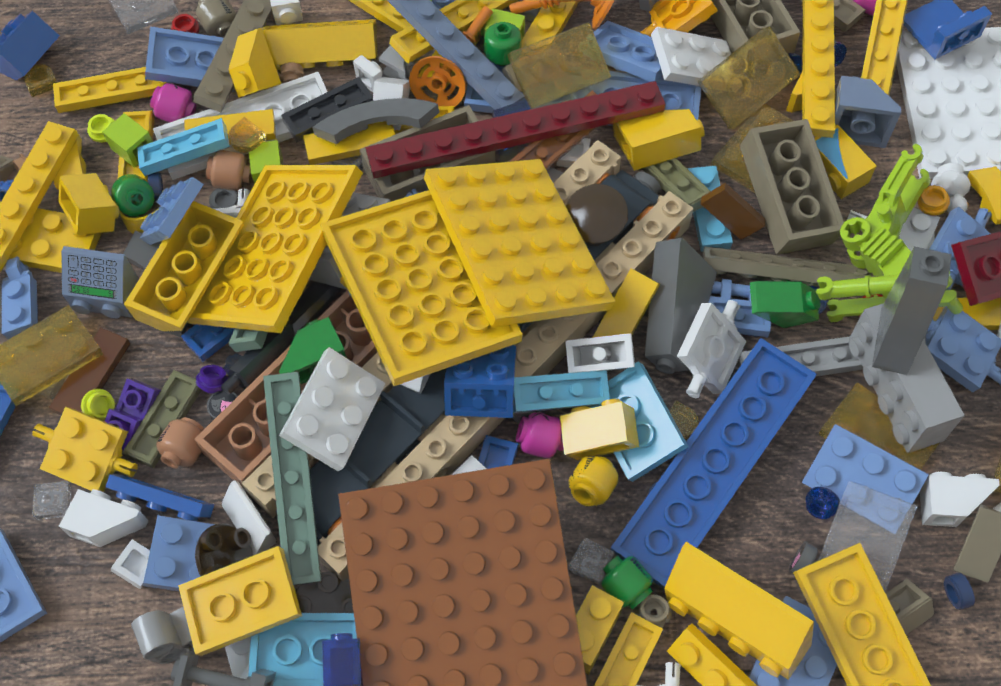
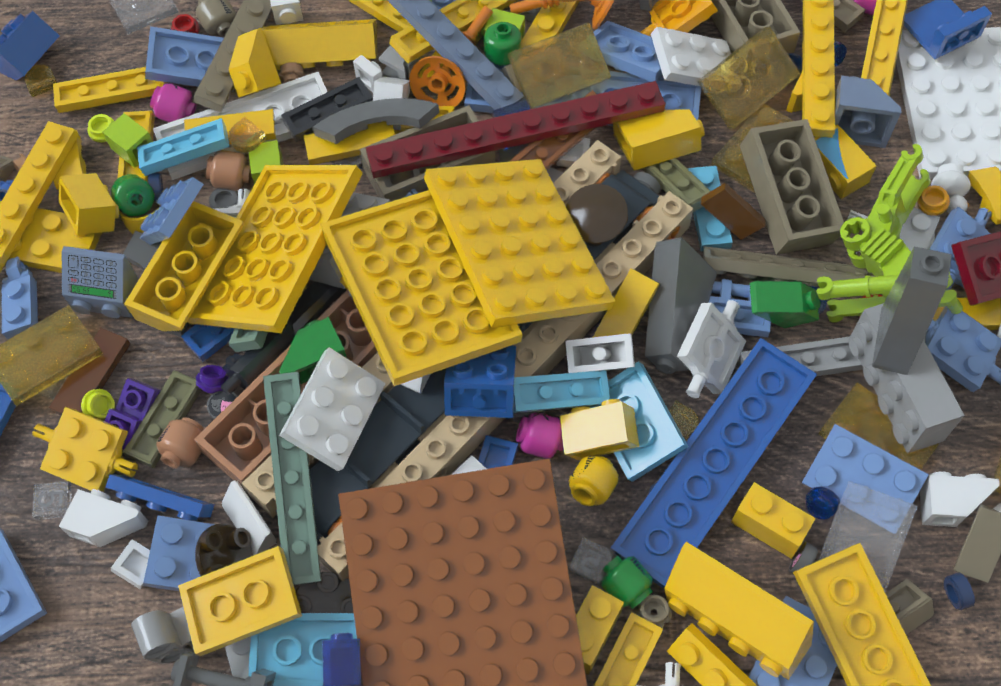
(773, 520): none -> yellow brick

